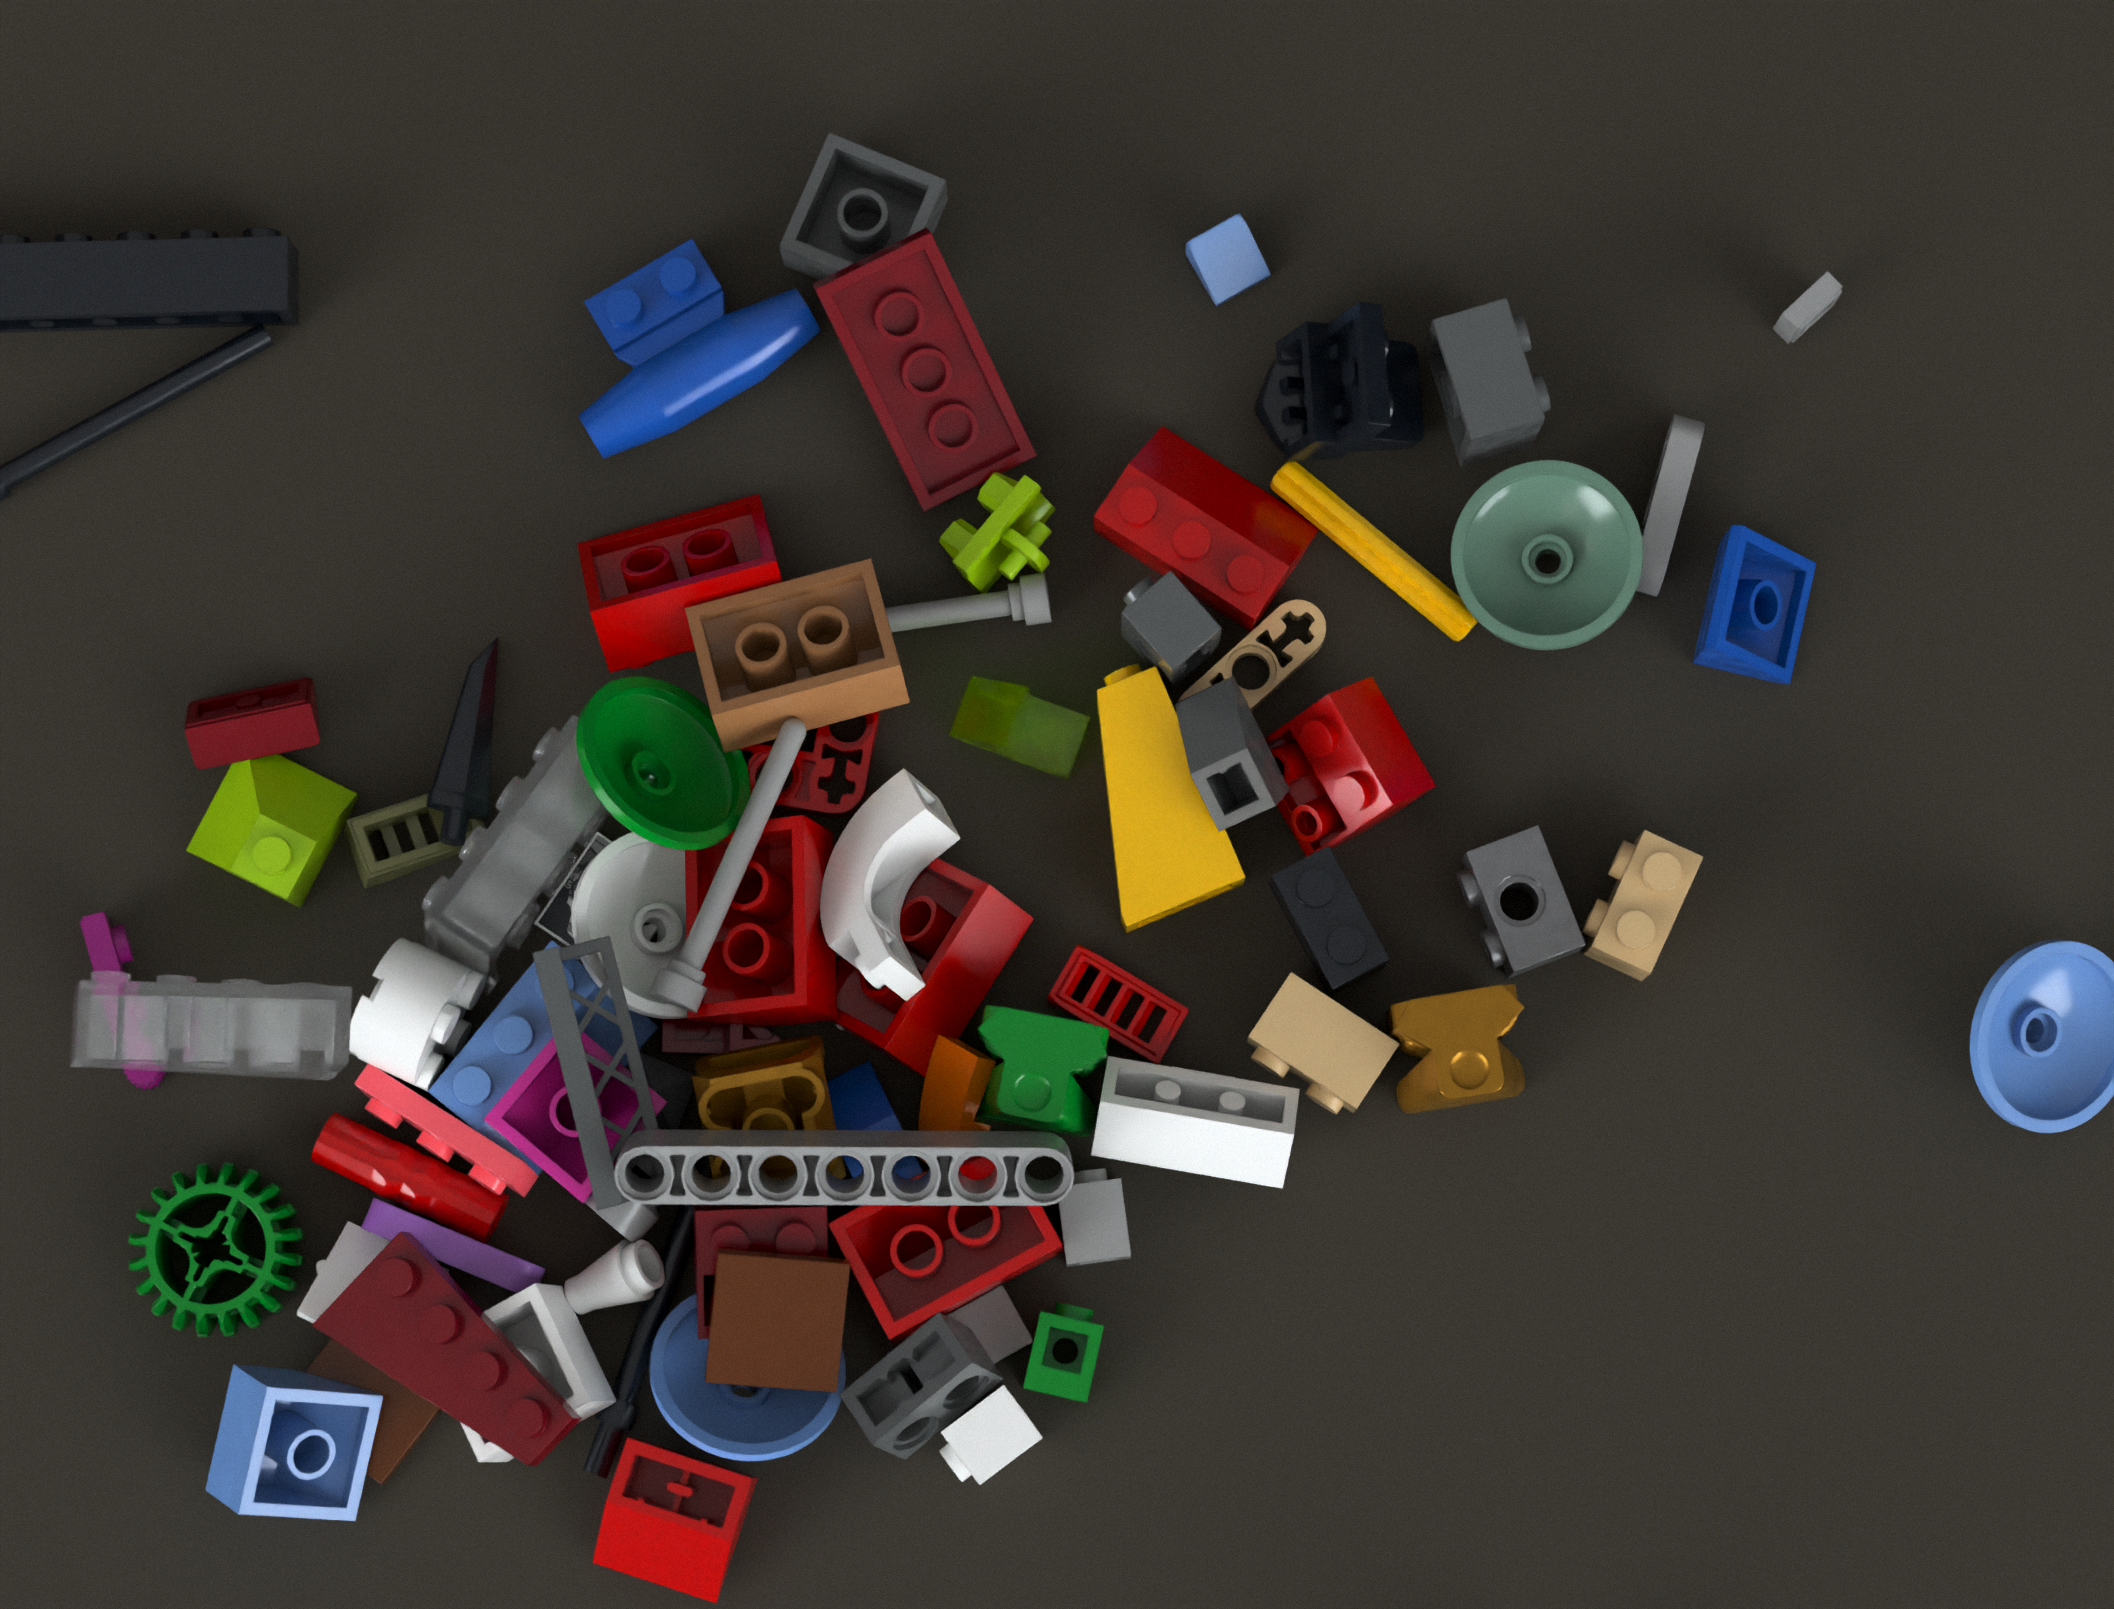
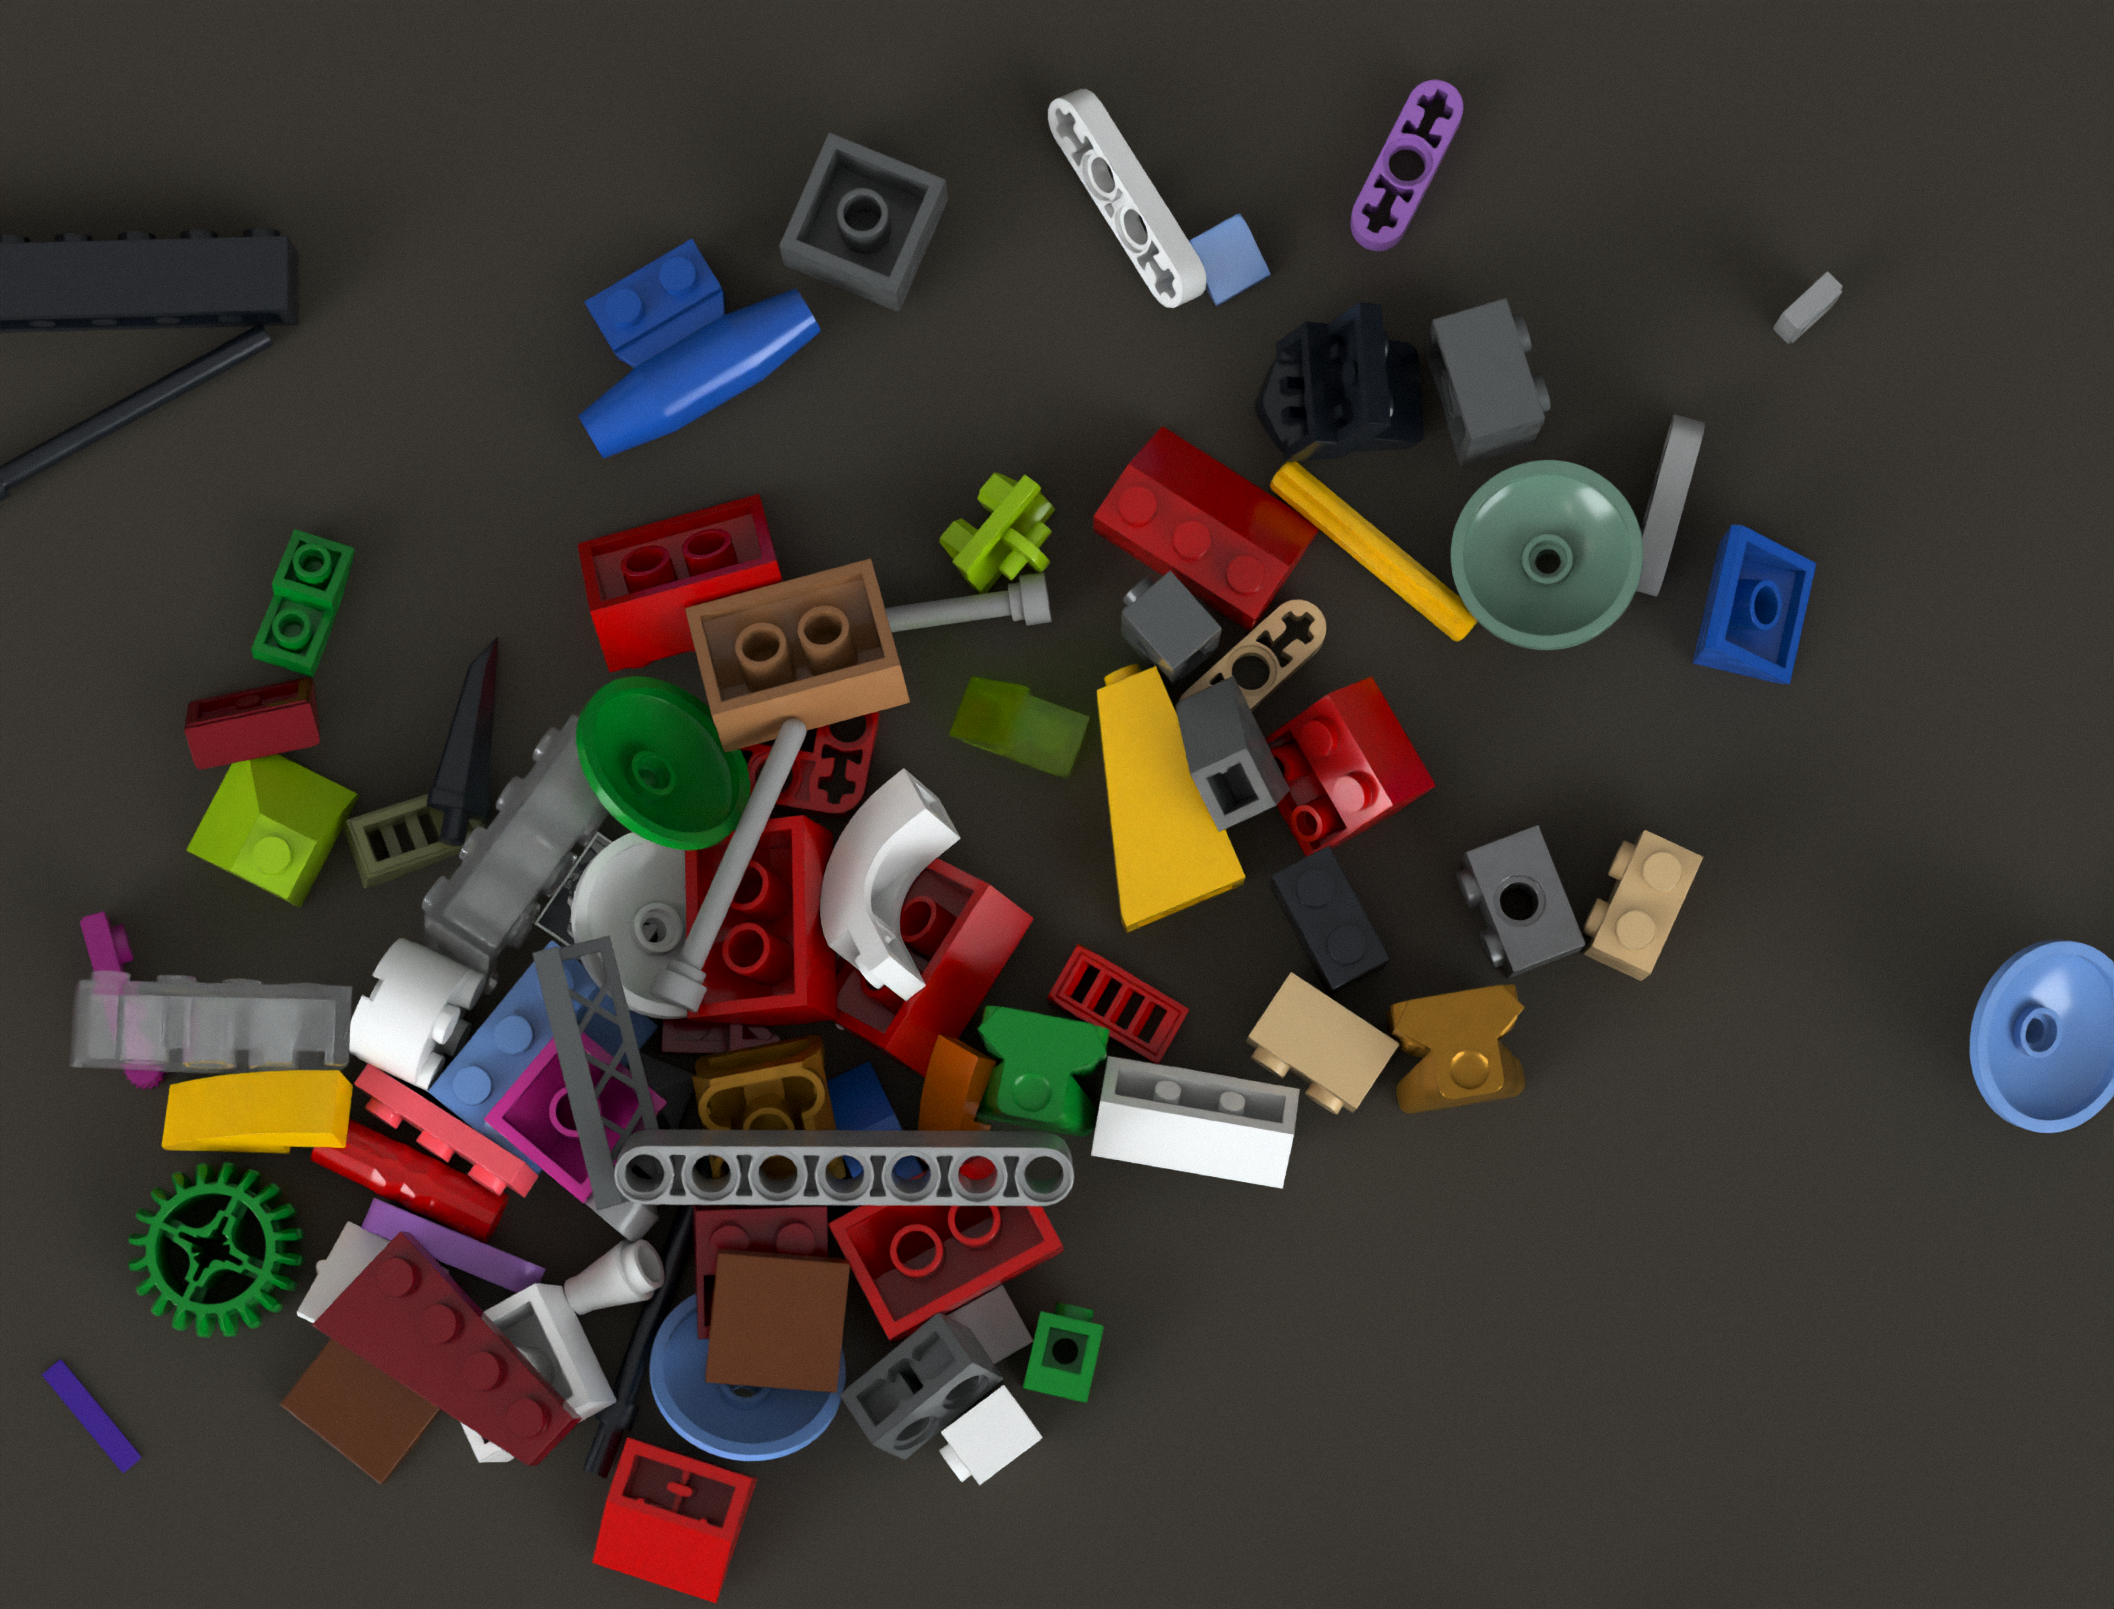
(91, 1416): none -> dark purple piece
(259, 1112): none -> yellow slope
(293, 1444): medium blue slope -> none
(303, 603): none -> green slope
(924, 369): dark red plate -> none
(1094, 1220): light grey brick -> none
(1163, 253): none -> white beam
(1411, 119): none -> medium lavender beam

